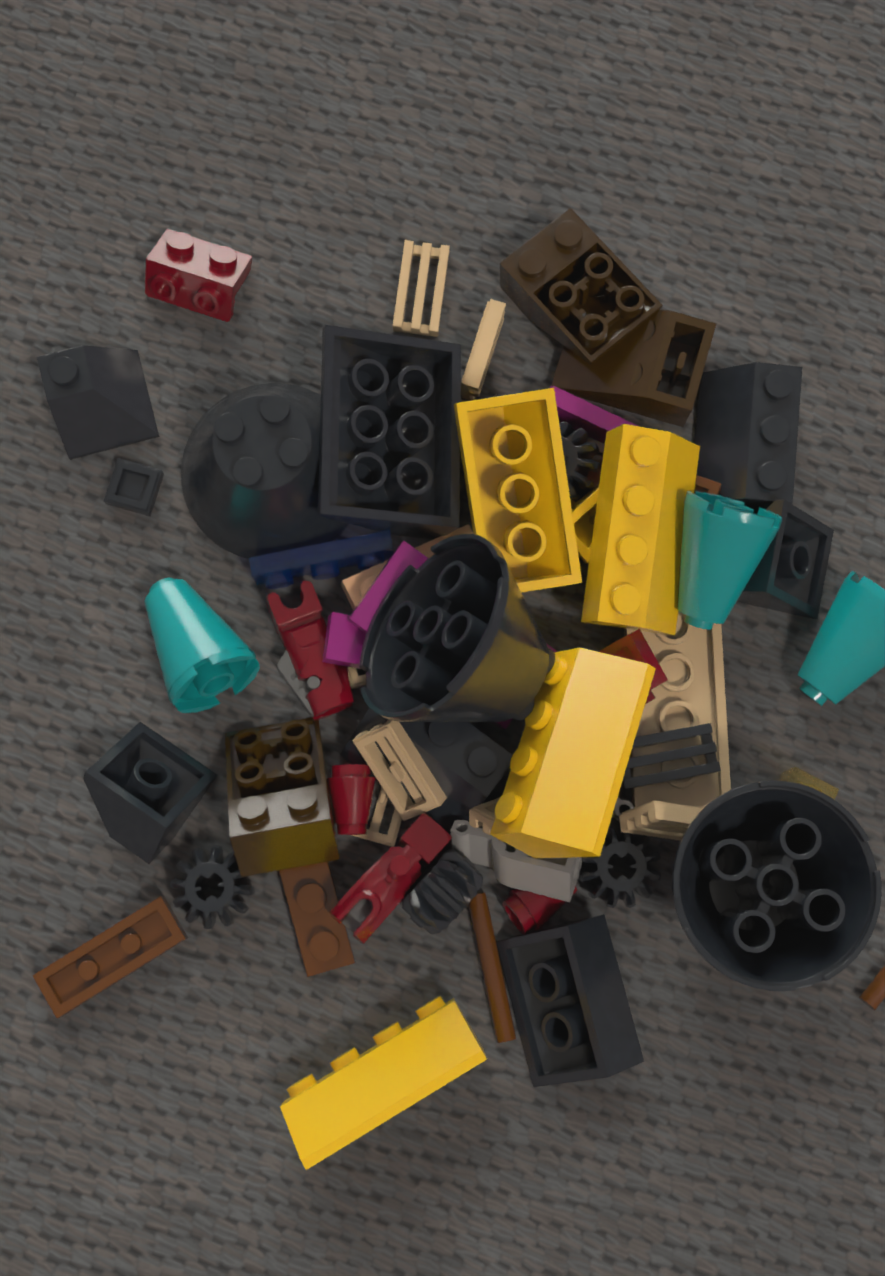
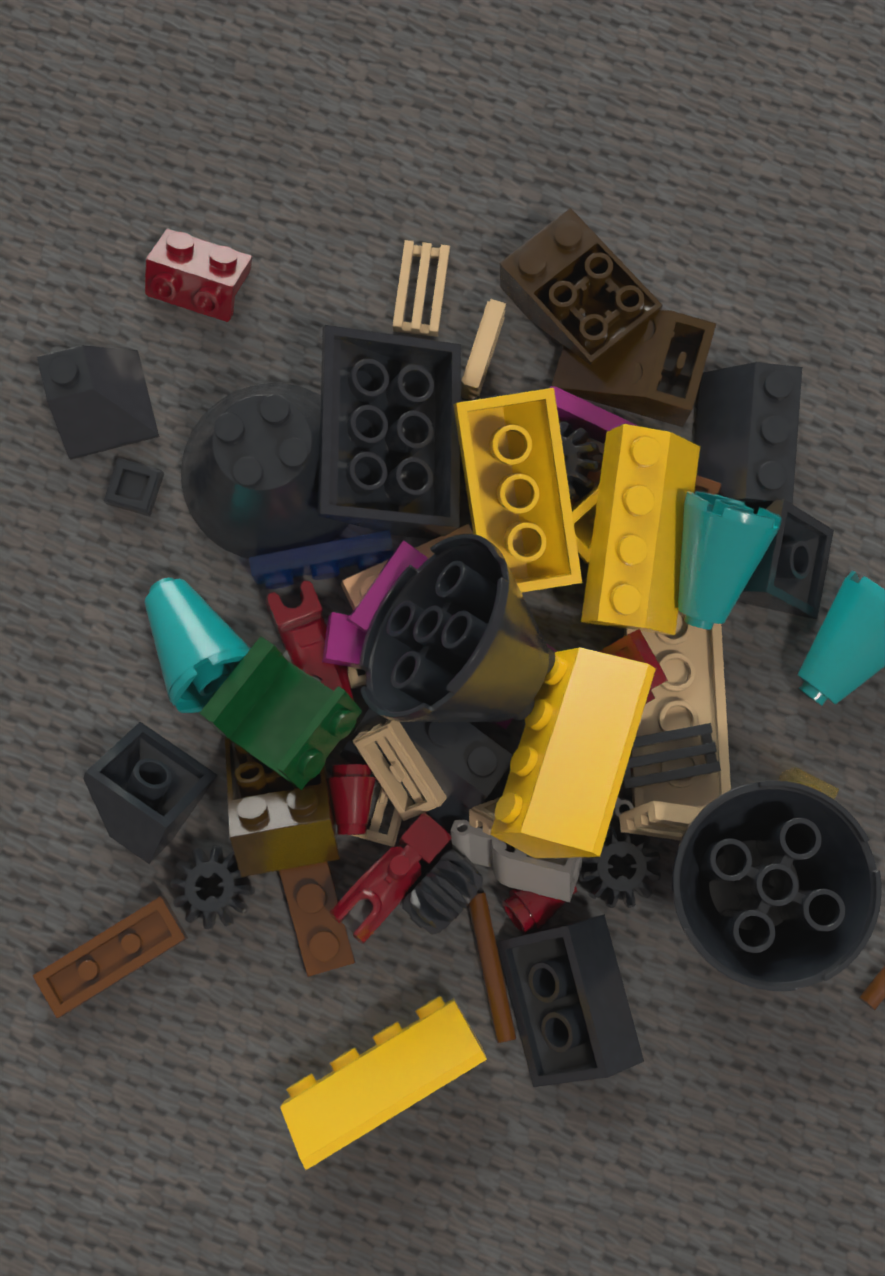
(281, 714): none -> dark green panel

